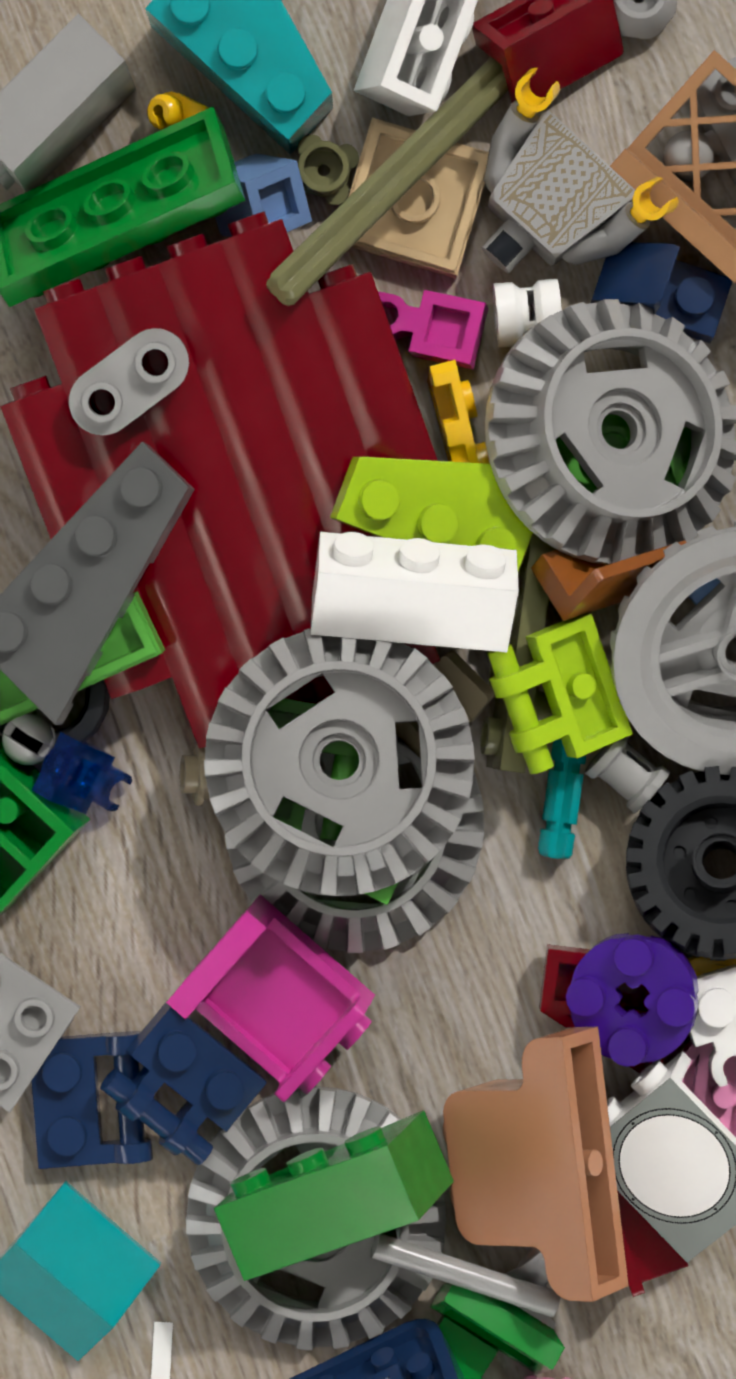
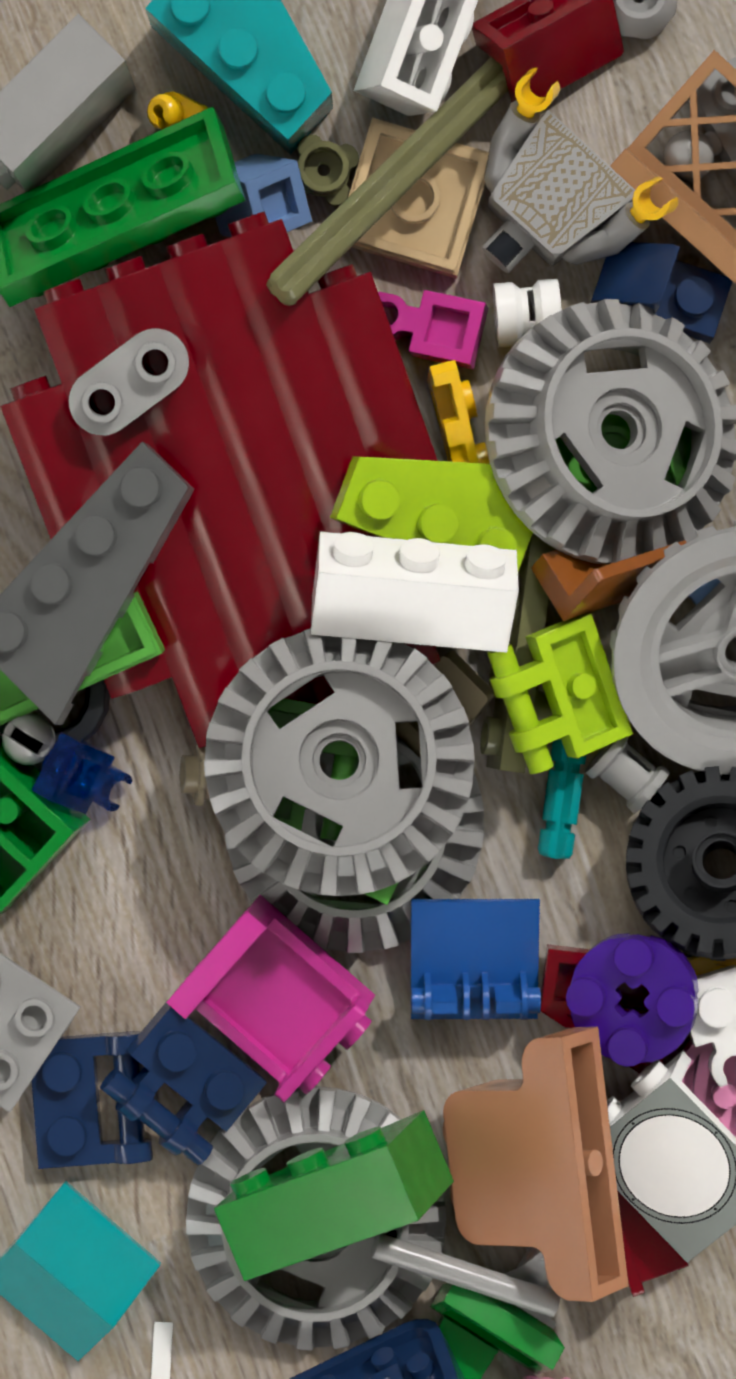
(475, 959): none -> blue hinge

